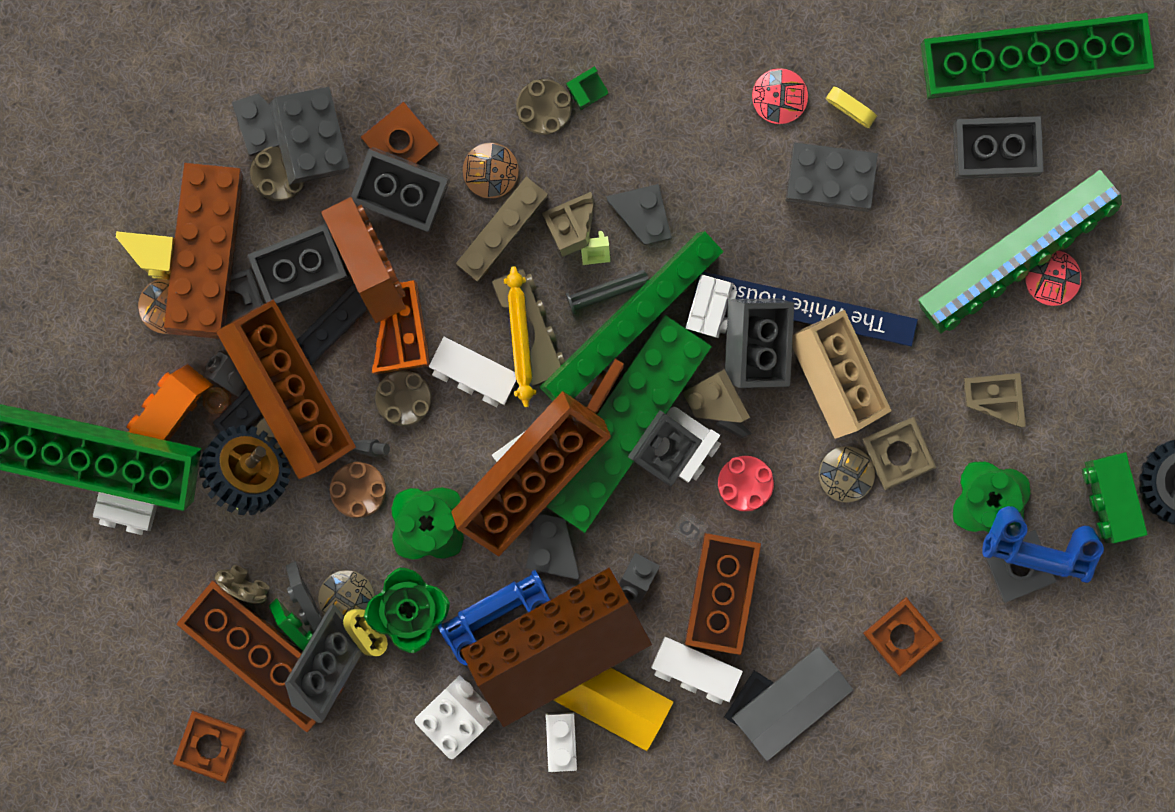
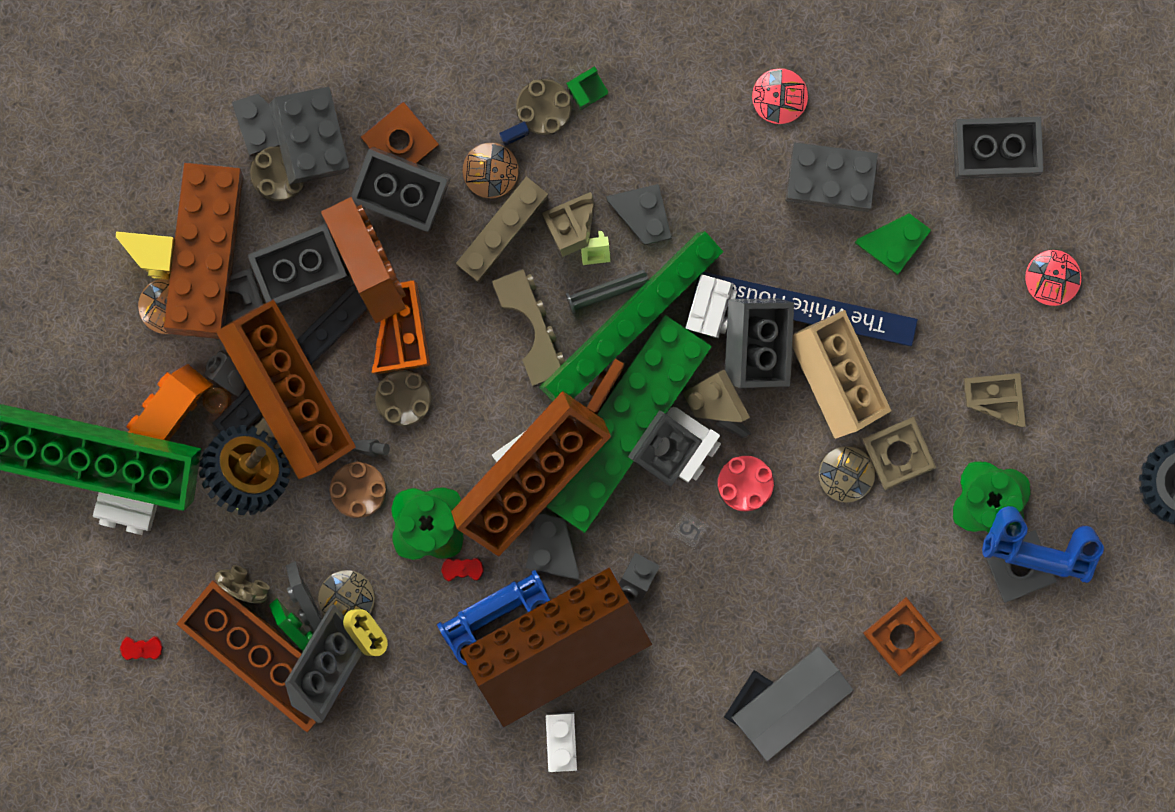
(132, 649): none -> red piece
(188, 752): dark orange piece -> none
(385, 616): green brick -> none
(455, 717): white bracket -> none
(467, 567): none -> red piece
(473, 372): white brick -> none
(514, 133): none -> dark blue tile
(519, 336): yellow wheel -> none
(619, 706): yellow slope -> none
(696, 670): white brick -> none
(722, 594): dark orange brick -> none
(851, 107): light yellow beam -> none
(895, 241): none -> green wing
(1020, 252): brick -> none
(1037, 55): green brick -> none
(1114, 498): green brick -> none

